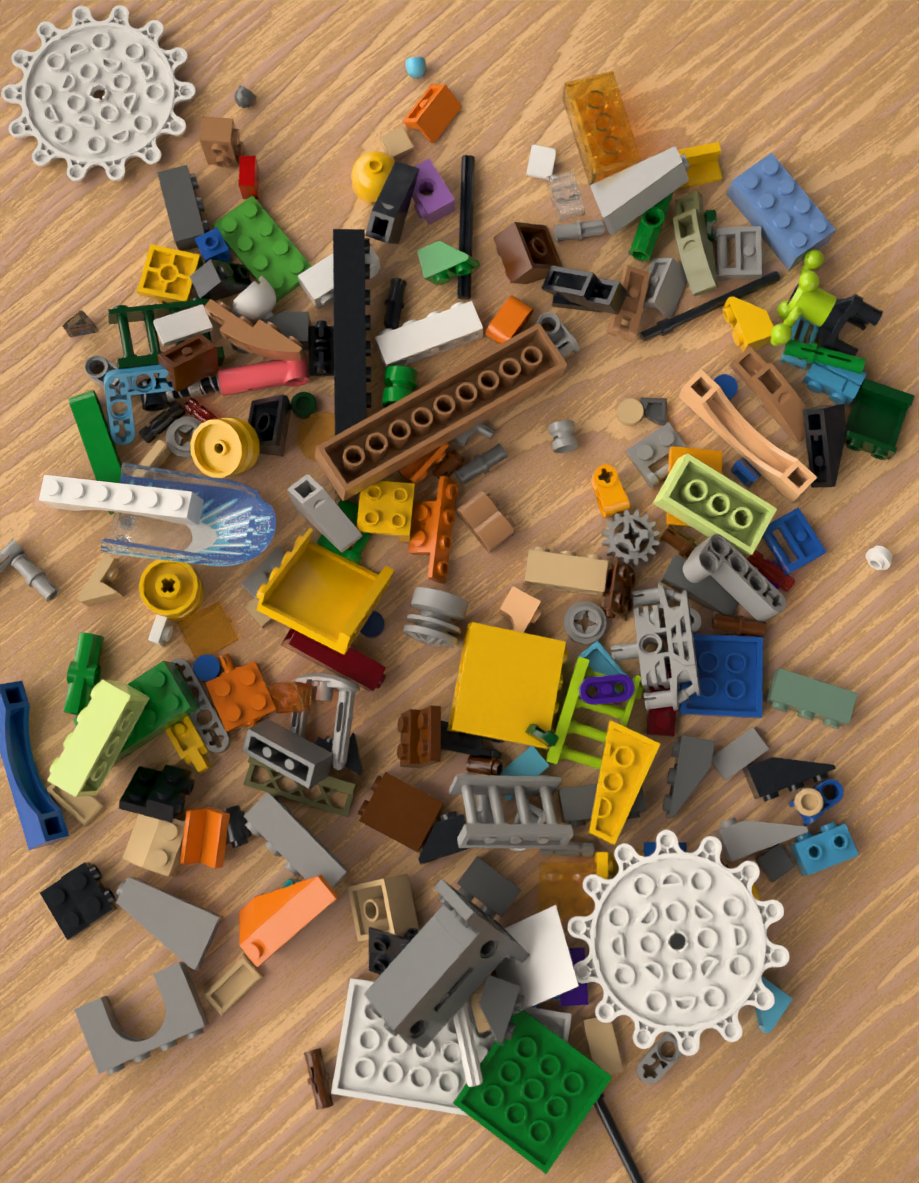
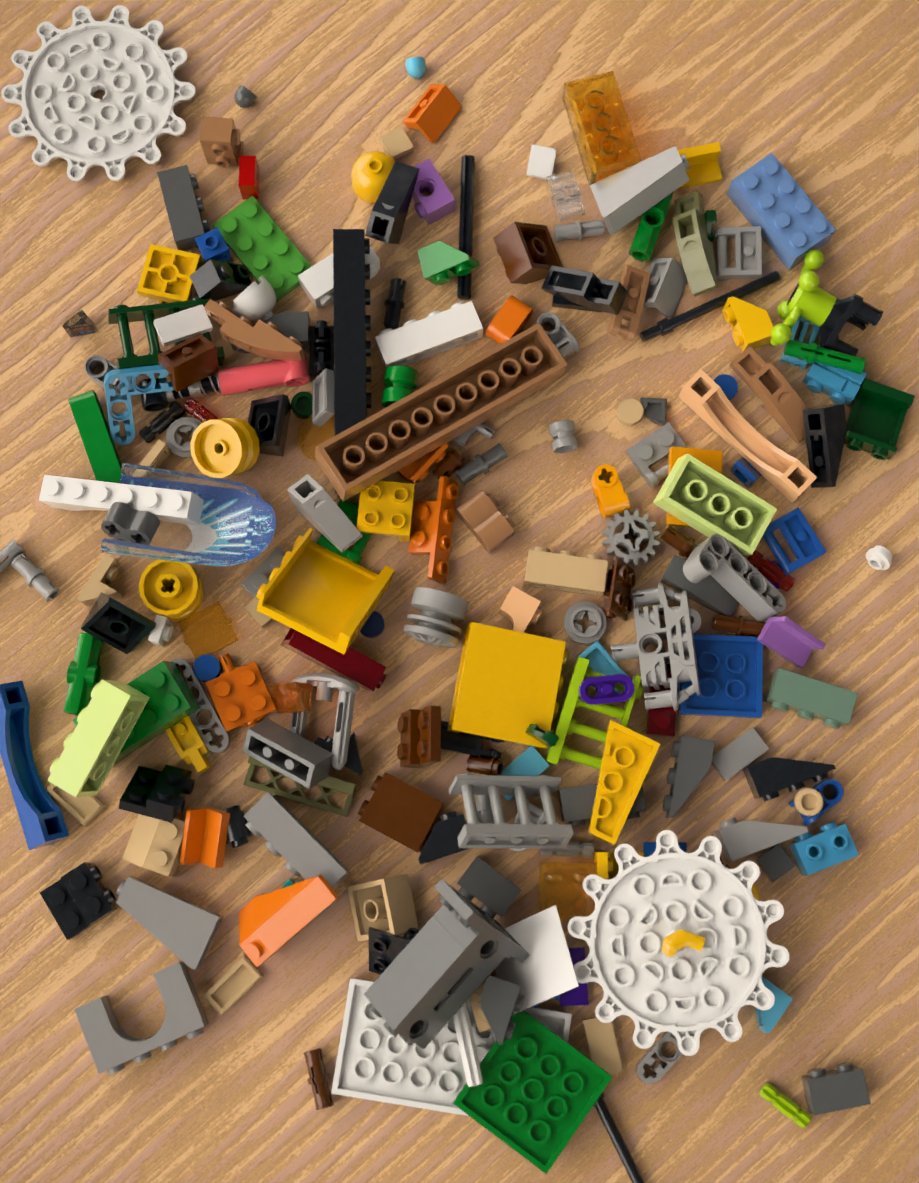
(116, 624): none -> black slope
(130, 524): none -> dark grey axle
(323, 397): none -> light grey tile
(681, 939): none -> yellow arm
(785, 1105): none -> lime axle
(789, 640): none -> medium lavender panel
(835, 1089): none -> dark grey brick

